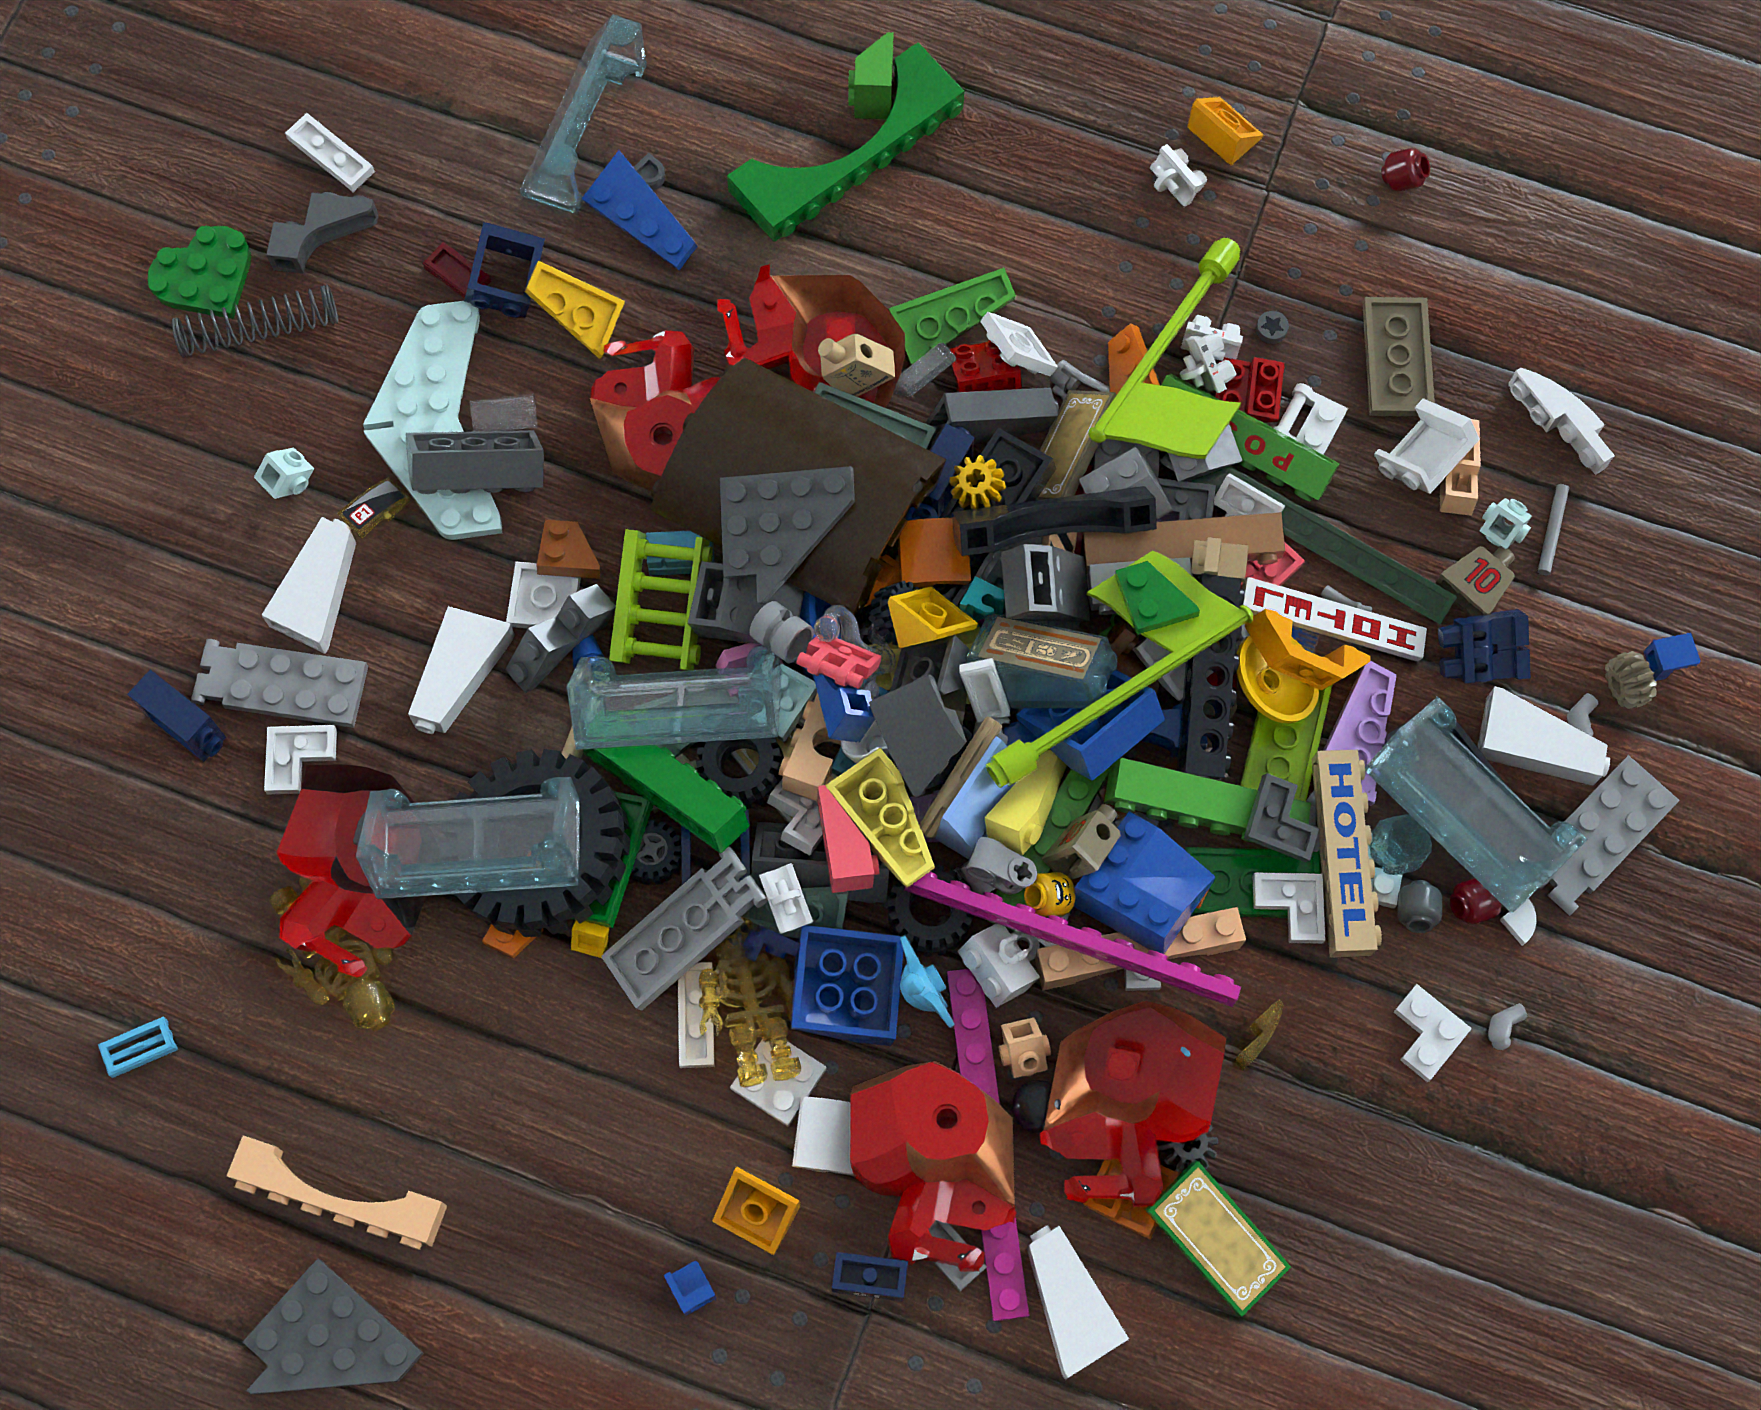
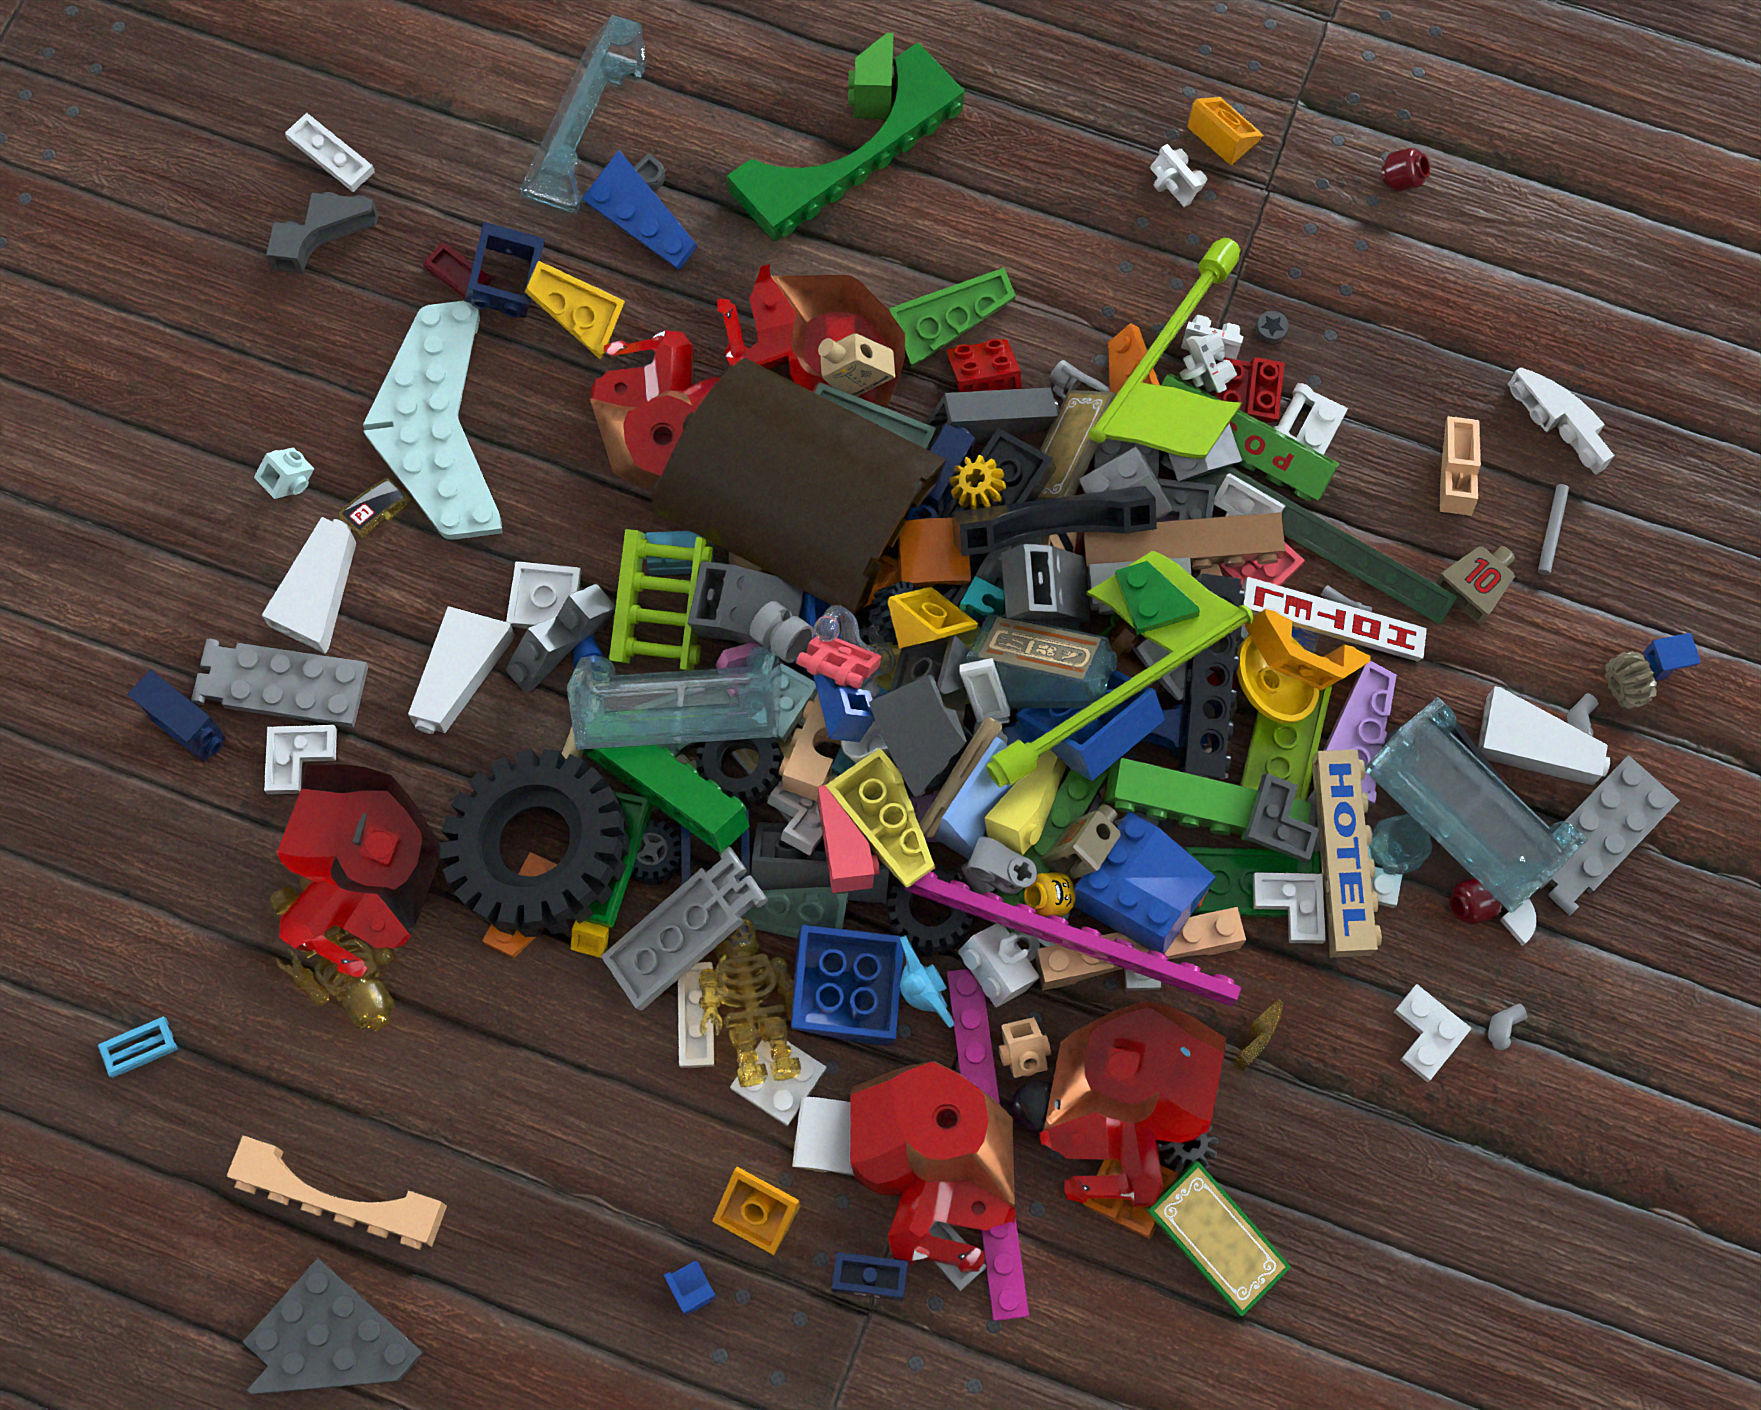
(204, 274): green plate -> none
(328, 304): dark grey piece -> none
(471, 842): windscreen -> none
(474, 461): dark grey slope -> none
(504, 413): clear slope -> none
(566, 551): dark orange wing -> none
(776, 943): clear blue bracket -> none
(778, 521): dark grey wing -> none
(786, 898): white hips -> none
(924, 370): clear slope -> none
(1018, 344): white plate -> none
(1073, 1306): white slope -> none
(1219, 559): tan brick -> none
(1397, 354): dark tan plate -> none
(1419, 906): dark grey head -> none
(1429, 448): white panel -> none
(1475, 654): dark blue hips -> none
(1496, 528): light aqua brick -> none

